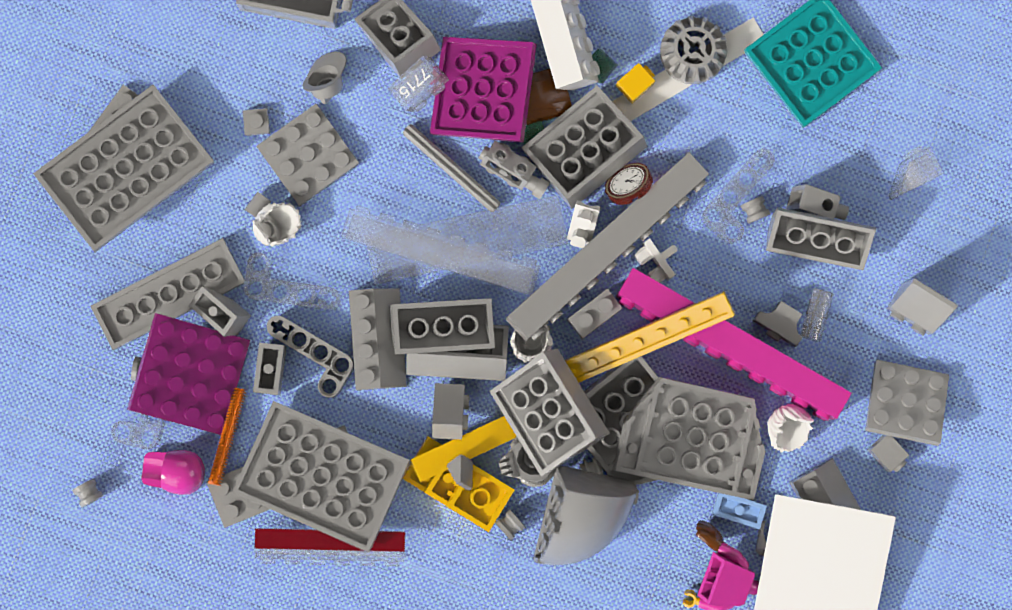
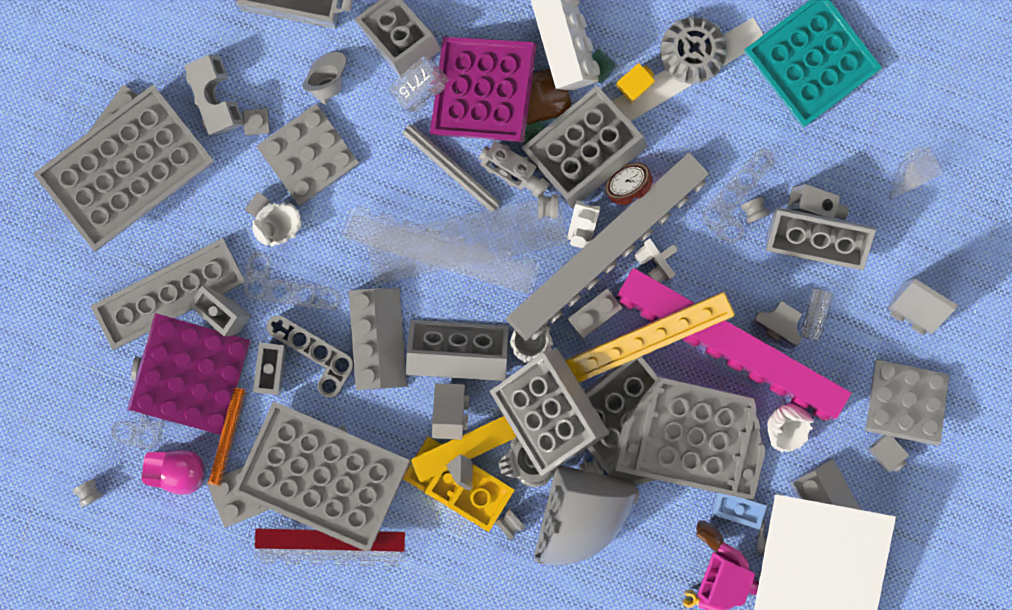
(204, 77): none -> light grey arch
(442, 326): light grey slope -> none
(547, 206): none -> light grey wheel

